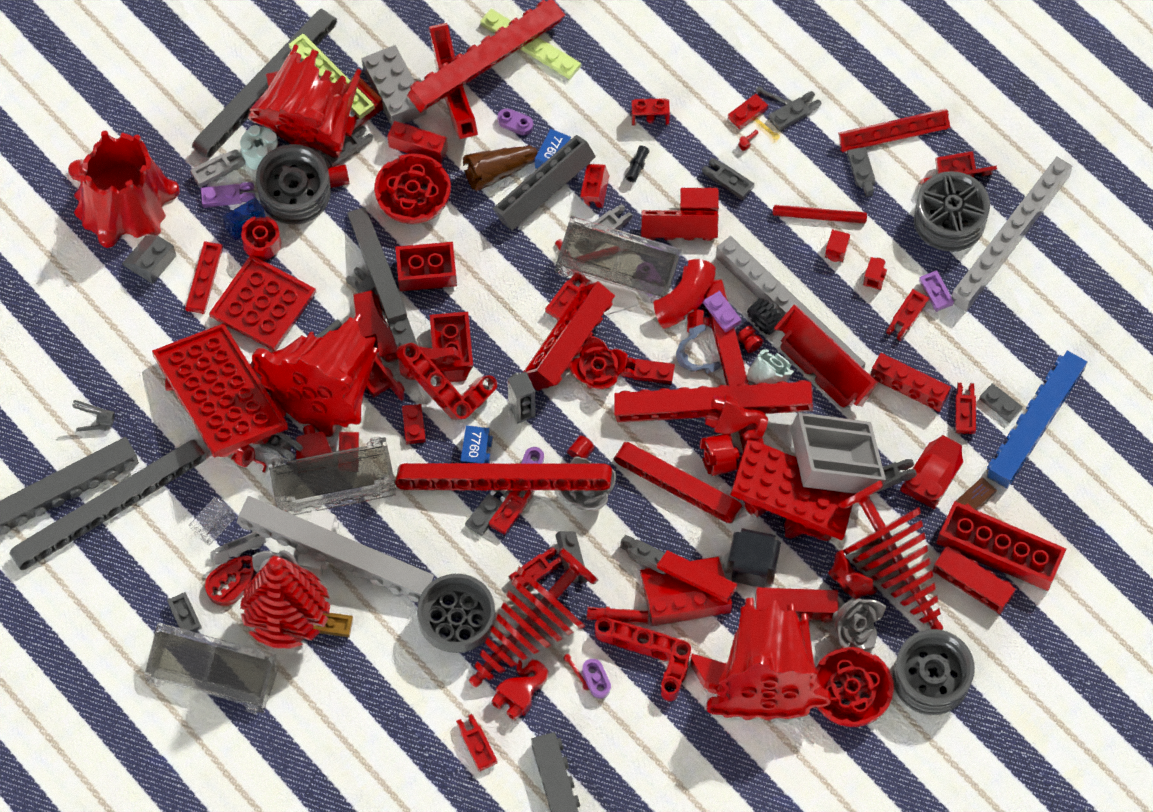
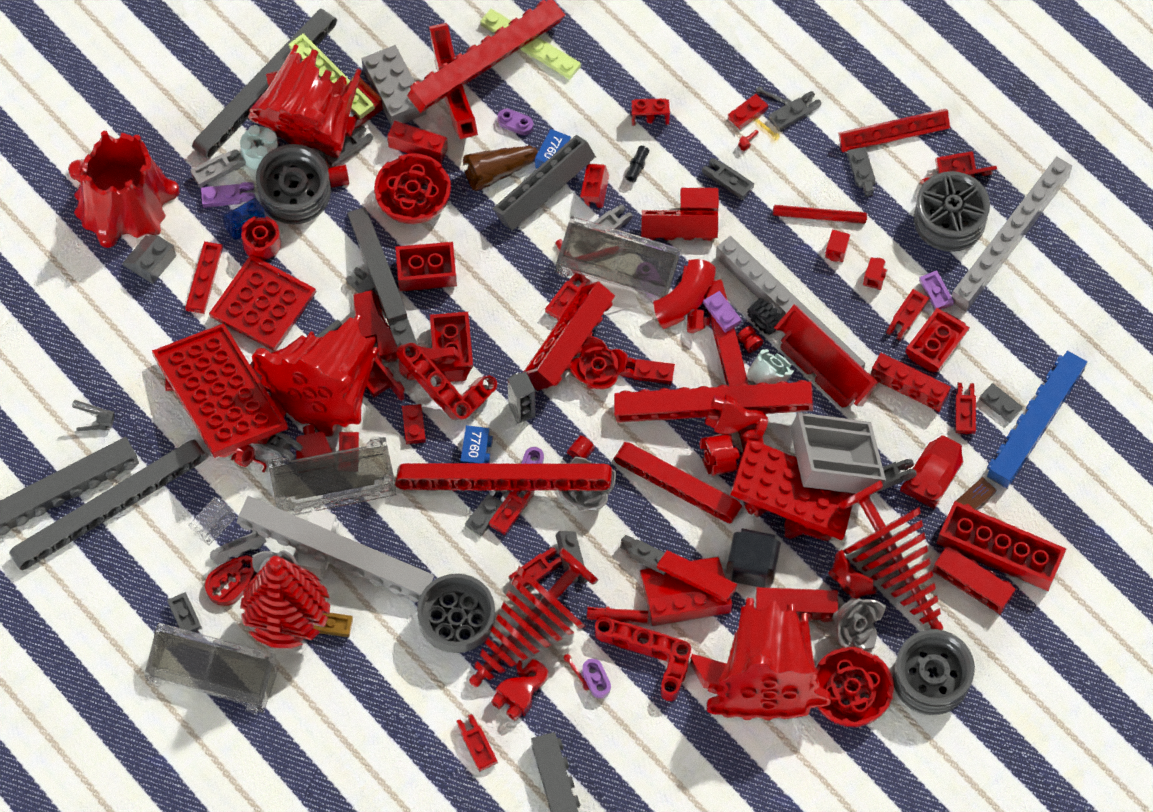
(682, 357): sand blue helmet -> none
(936, 340): none -> red slope

